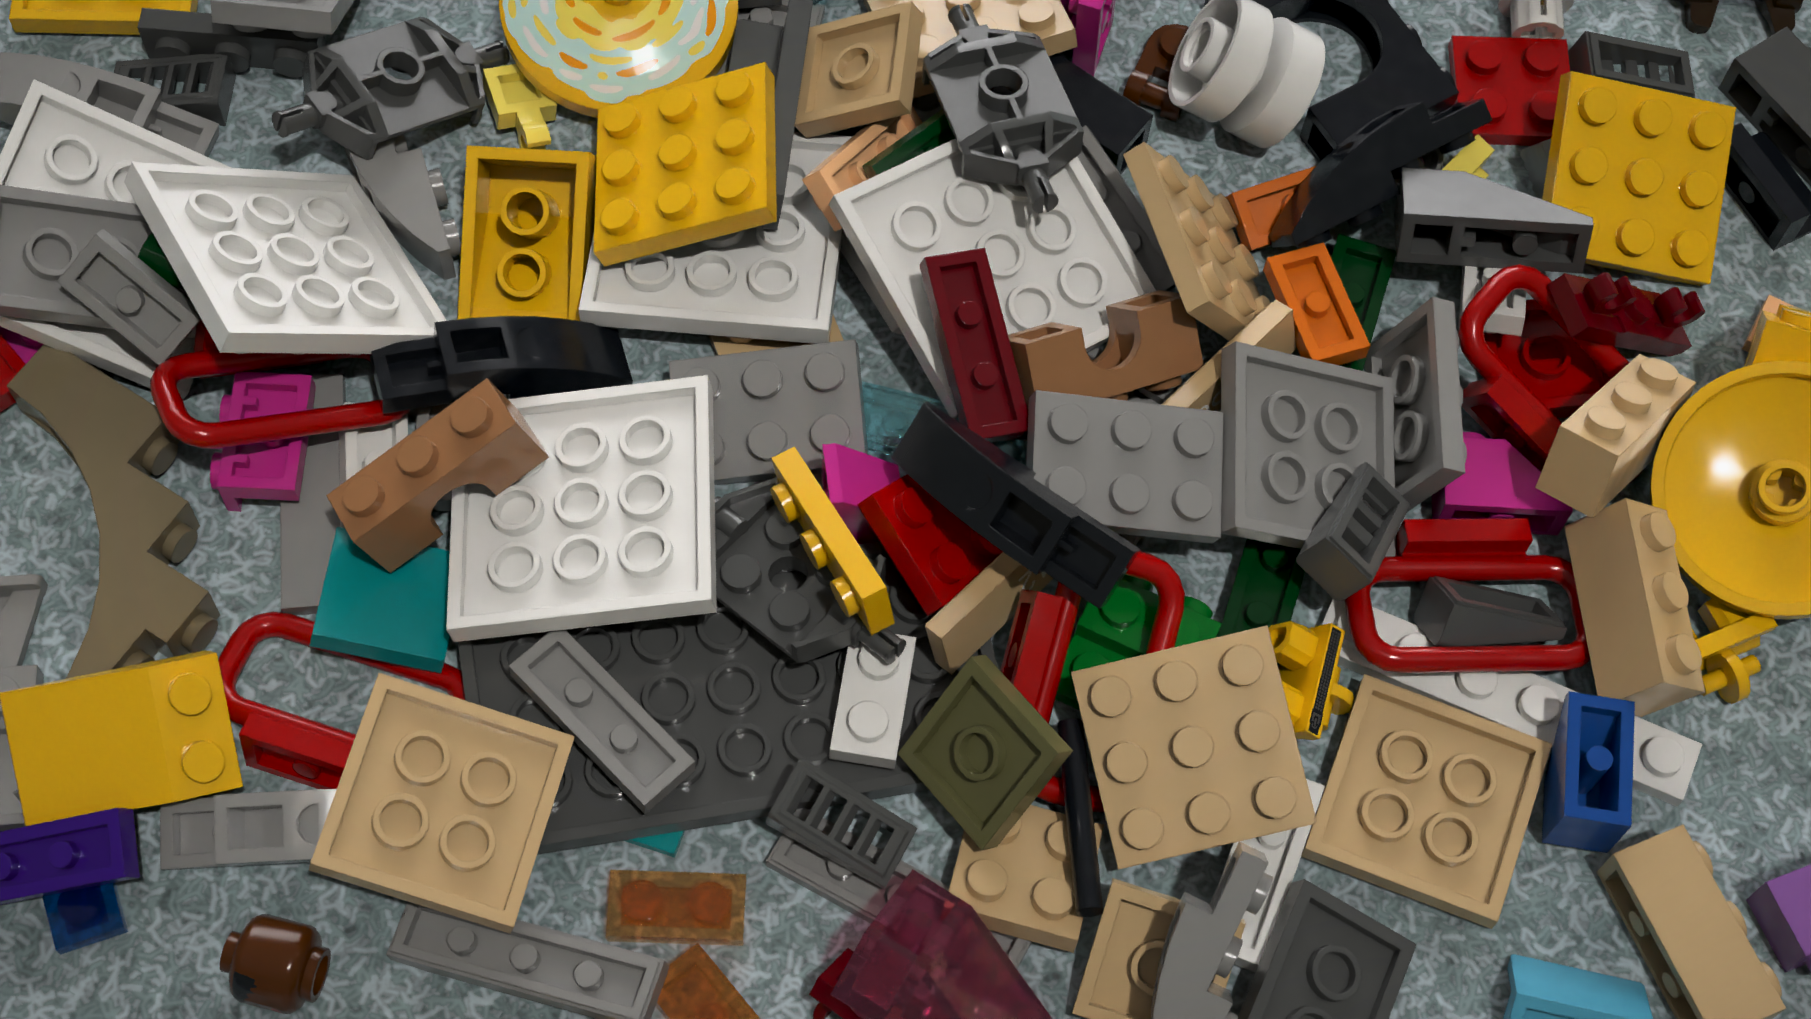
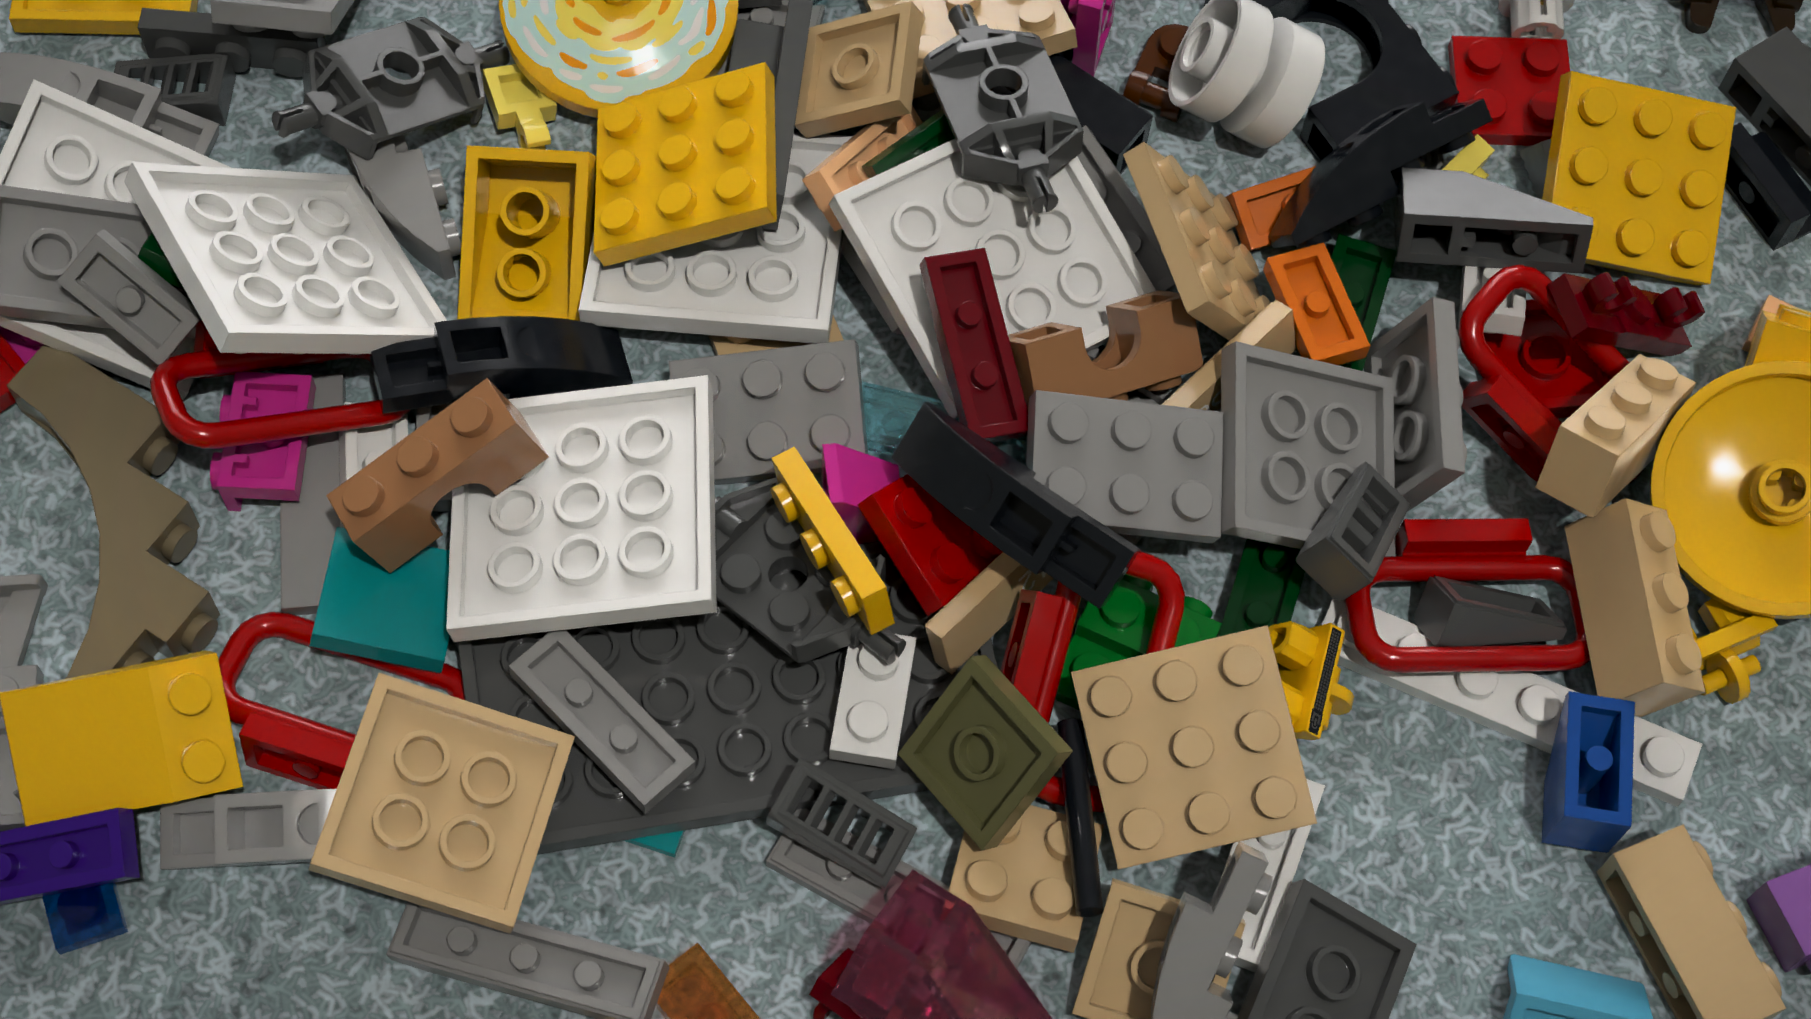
(275, 964): reddish brown head -> none
(676, 907): clear orange plate -> none
(1427, 801): tan plate -> none
(1499, 486): dark pink slope -> none
(1597, 53): dark grey slope -> none

